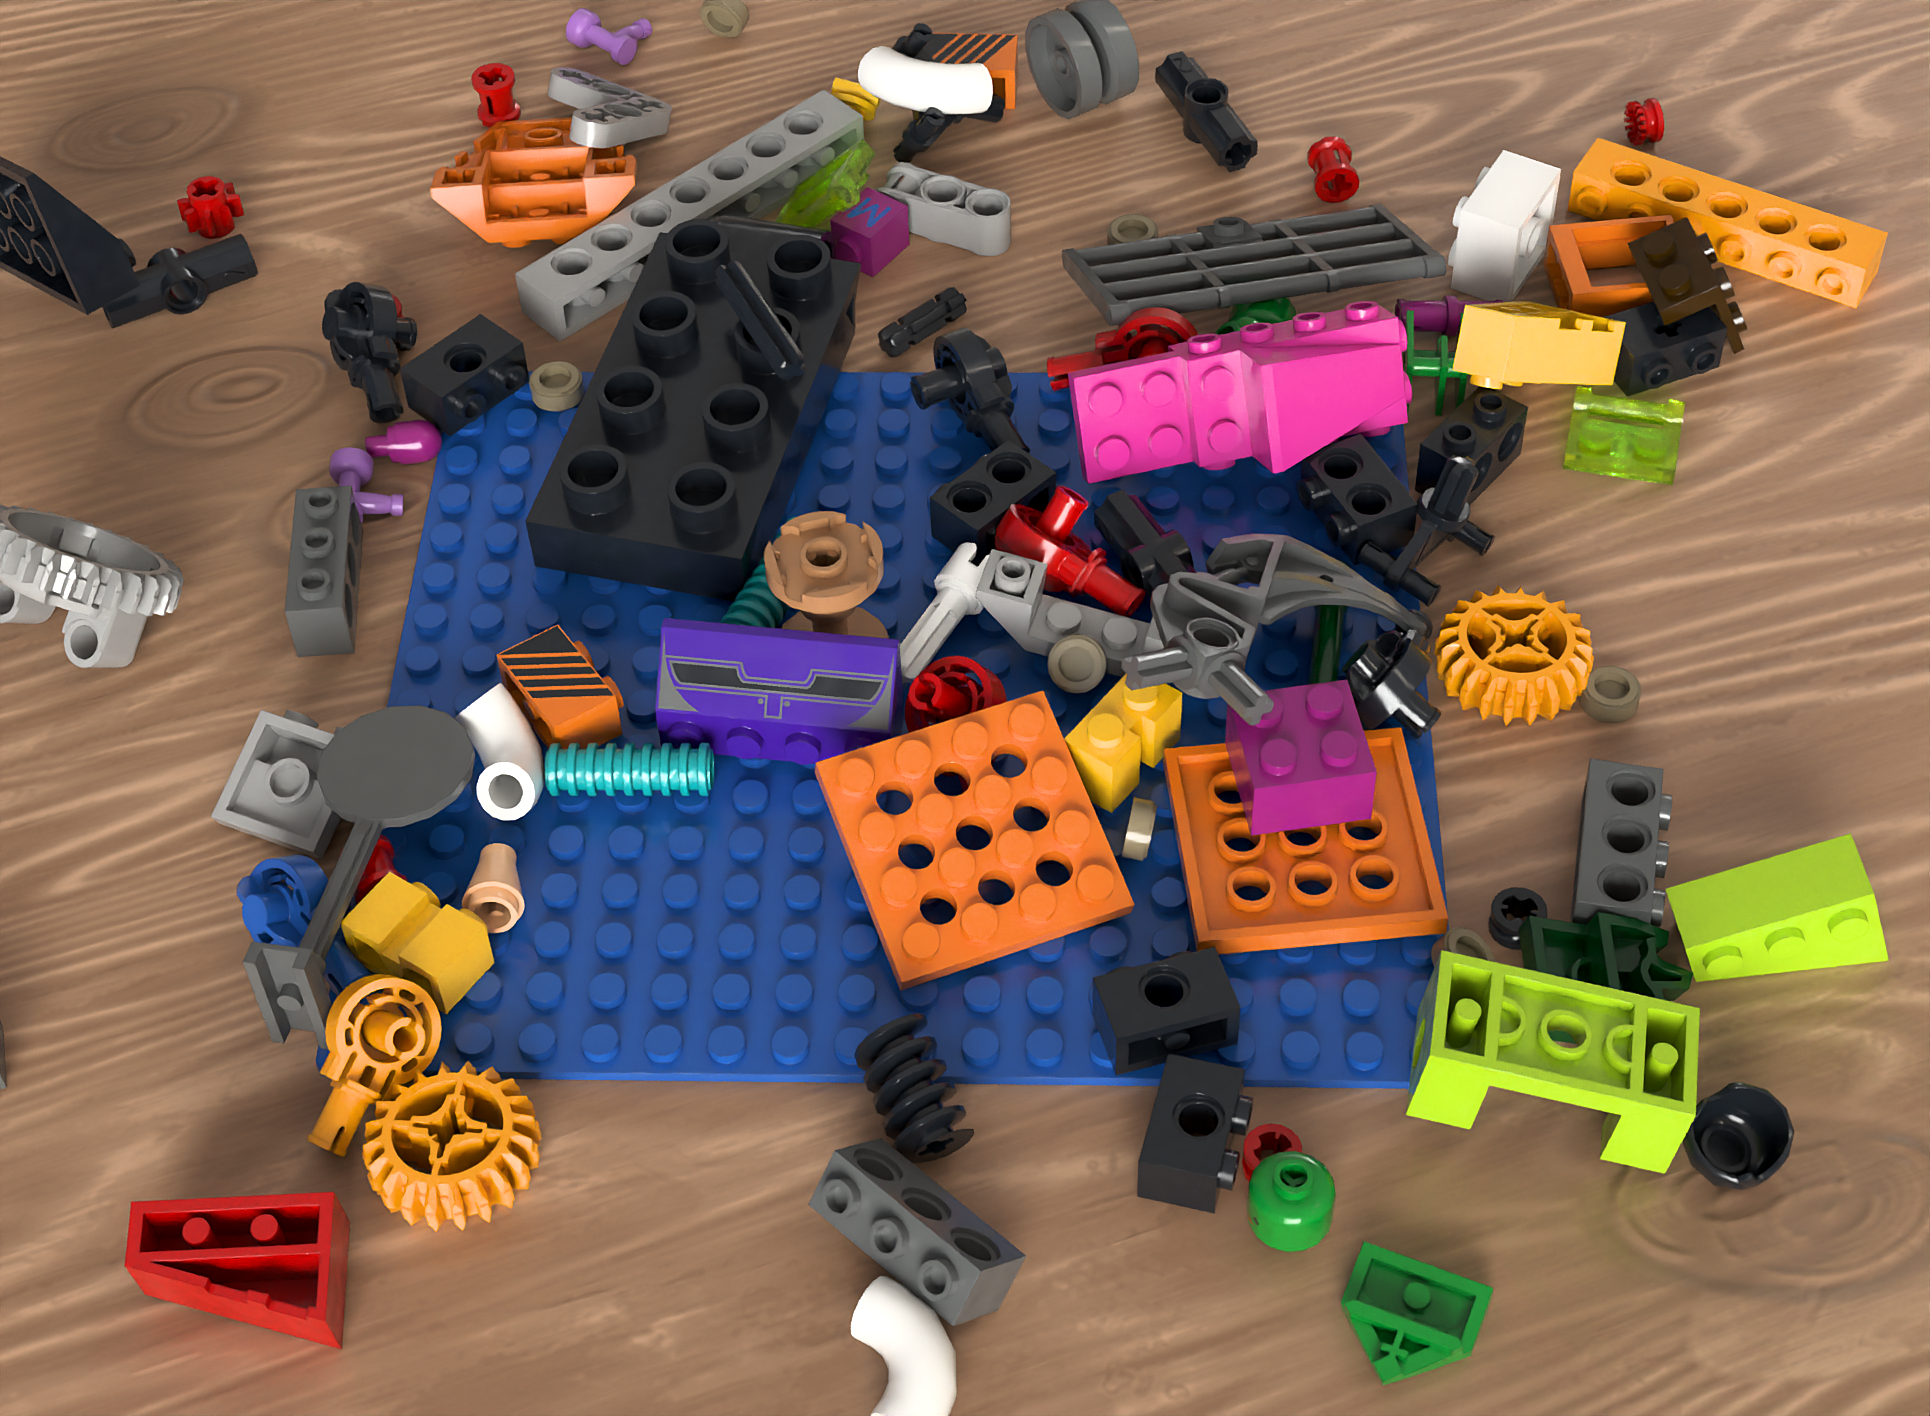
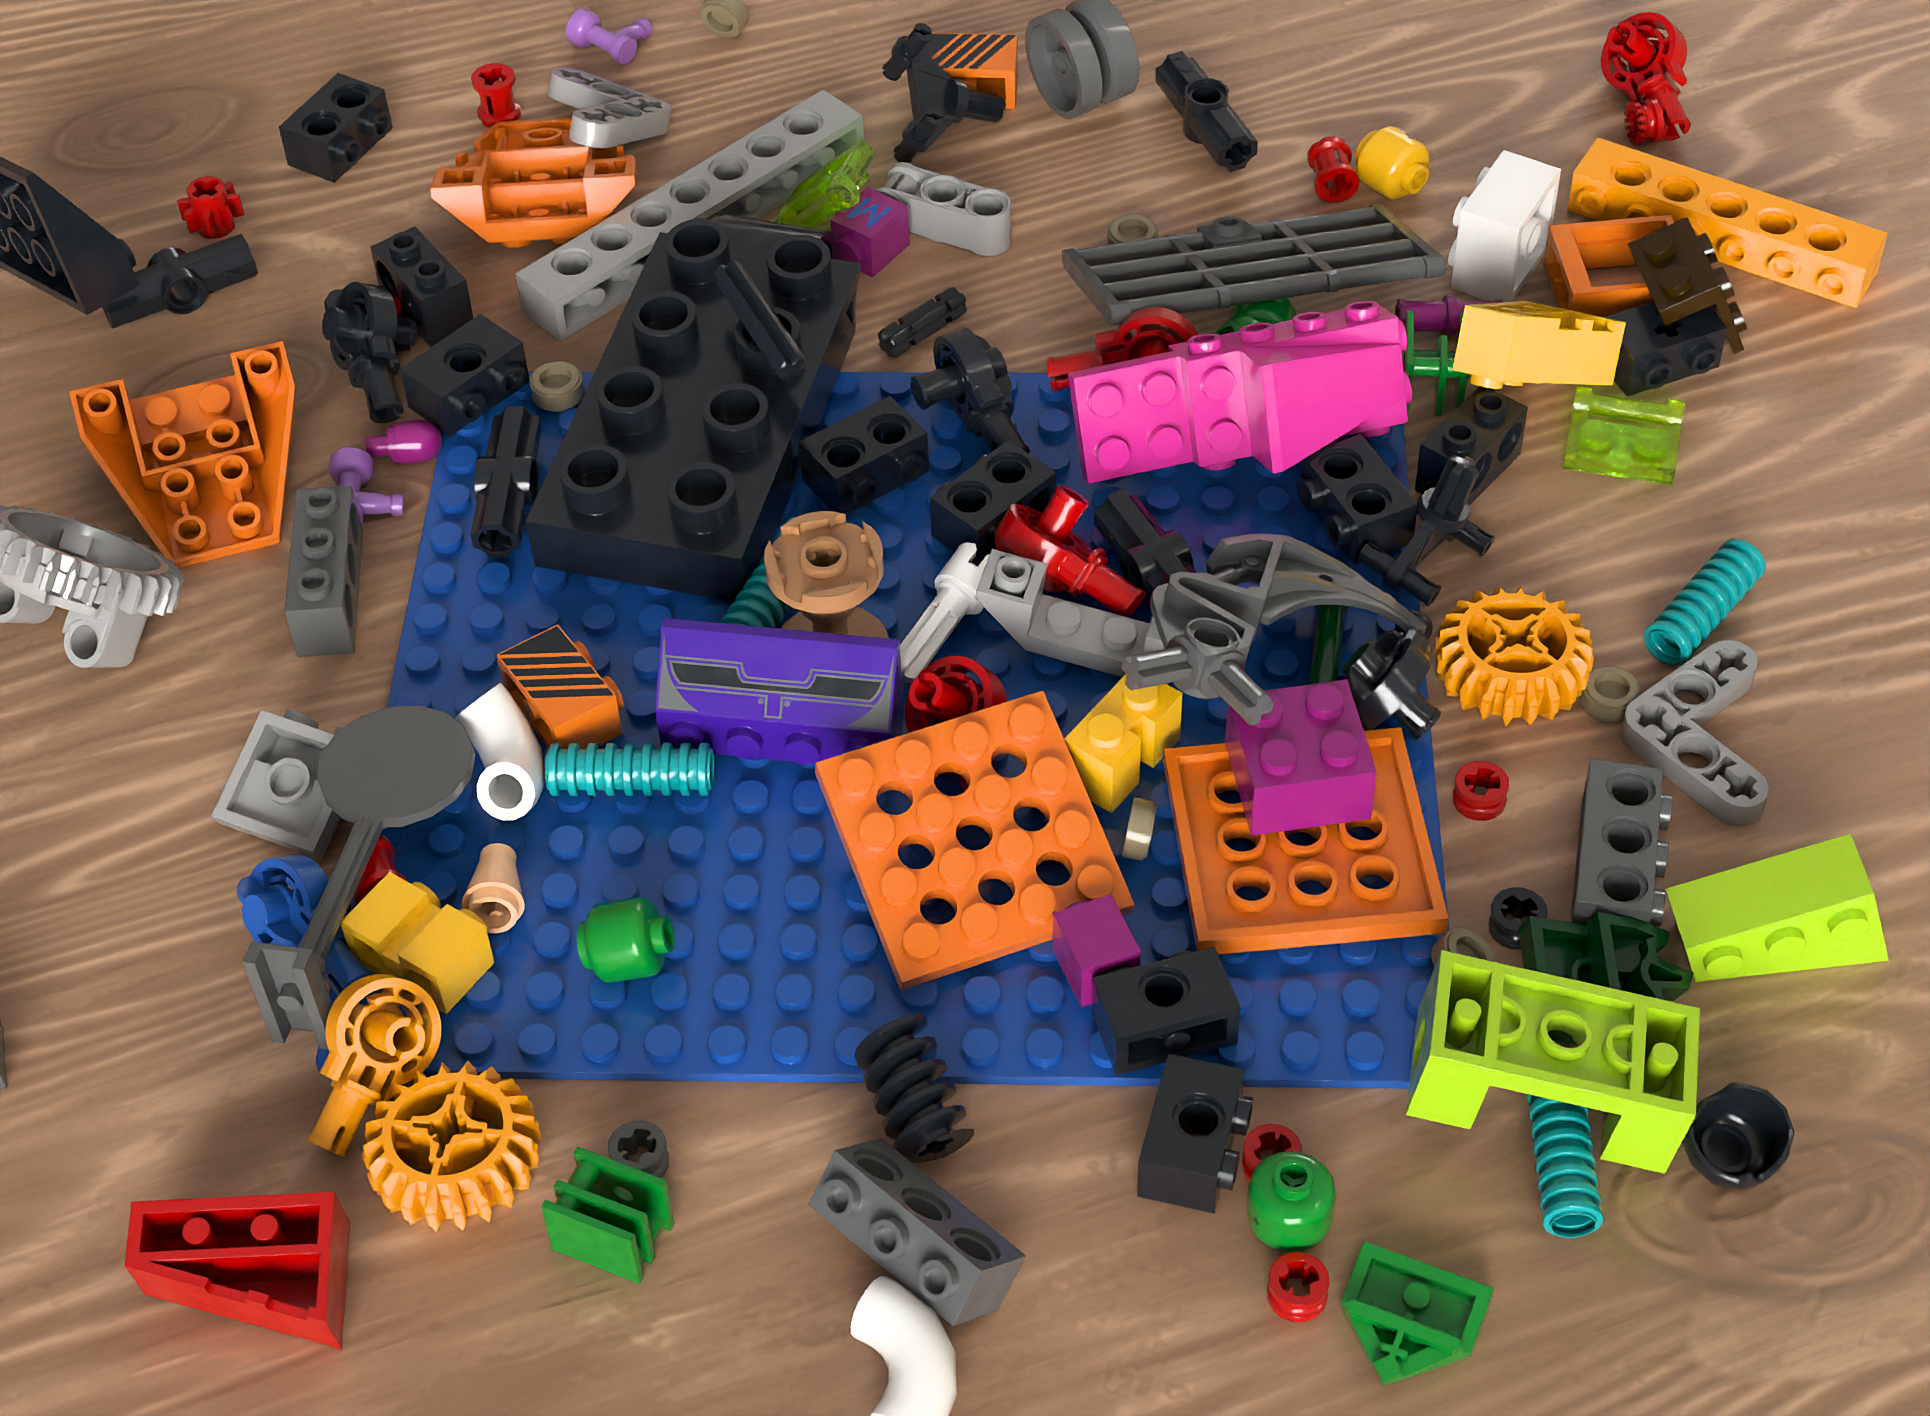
(201, 459): none -> orange wedge
(335, 127): none -> black brick
(424, 284): none -> black brick
(506, 482): none -> black piece
(601, 1221): none -> green piece
(625, 939): none -> green head
(629, 1136): none -> dark grey bush
(855, 97): yellow plate -> none
(864, 456): none -> black brick
(925, 84): white cylinder -> none
(1077, 663): dark tan tile -> none
(1091, 942): none -> magenta brick
(1286, 1303): none -> red bush
(1391, 161): none -> yellow head
(1481, 775): none -> red bush
(1565, 1167): none -> teal piece
(1651, 65): none -> red pin
(1682, 732): none -> light grey beam
(1704, 602): none -> teal piece

